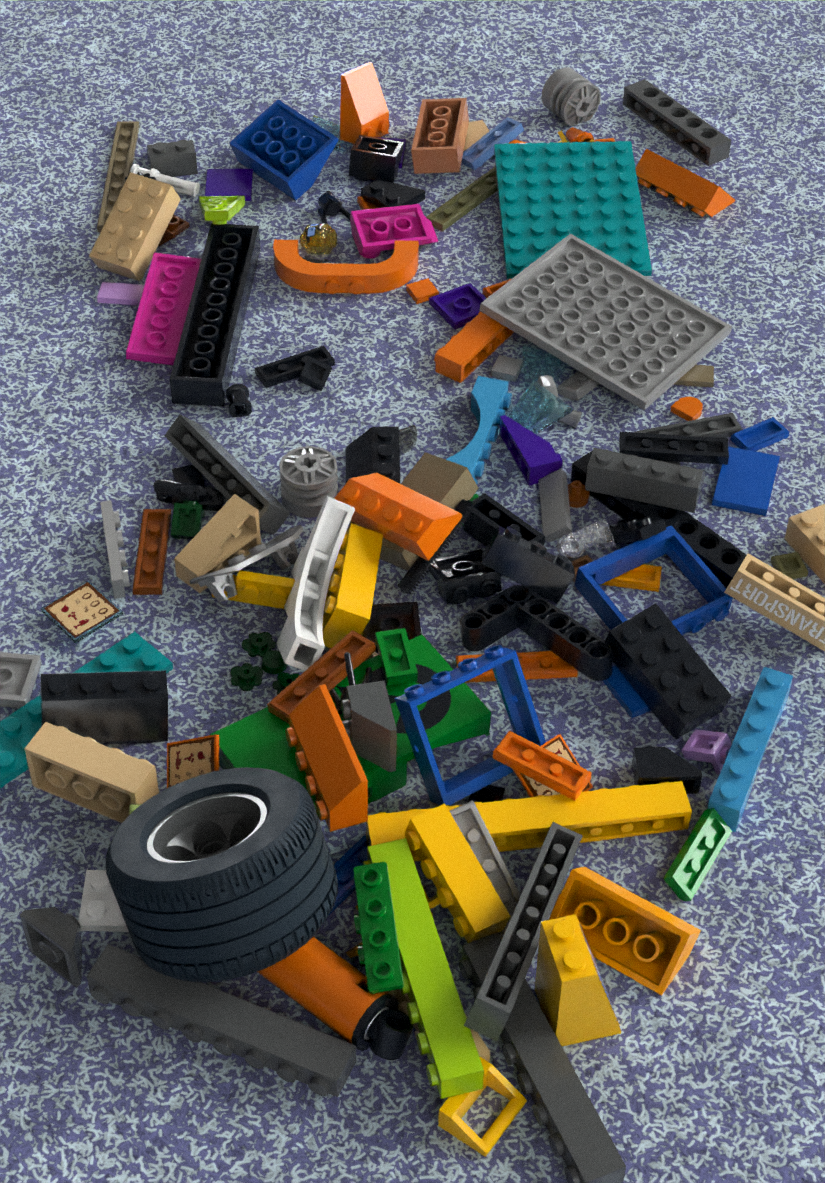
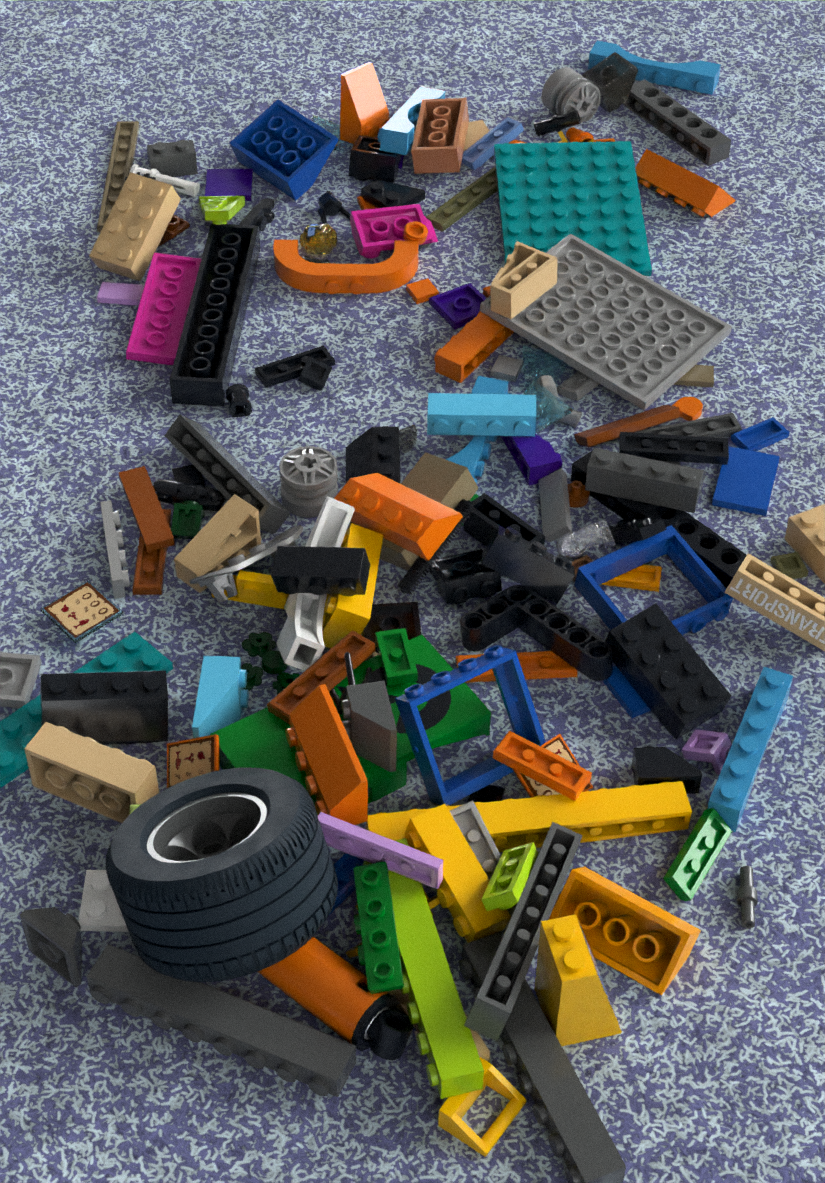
(146, 509): none -> dark orange tile
(219, 694): none -> medium azure slope
(260, 214): none -> black hinge
(321, 570): none -> black brick
(377, 848): none -> lavender tile
(398, 132): none -> dark azure arch
(415, 232): none -> orange tile
(481, 414): none -> medium azure brick
(510, 877): none -> lime plate
(522, 280): none -> tan wedge
(557, 123): none -> black pin
(614, 79): none -> clear smoke slope
(629, 424): none -> dark orange tile
(692, 76): none -> dark azure arch
(747, 897): none -> dark grey bar

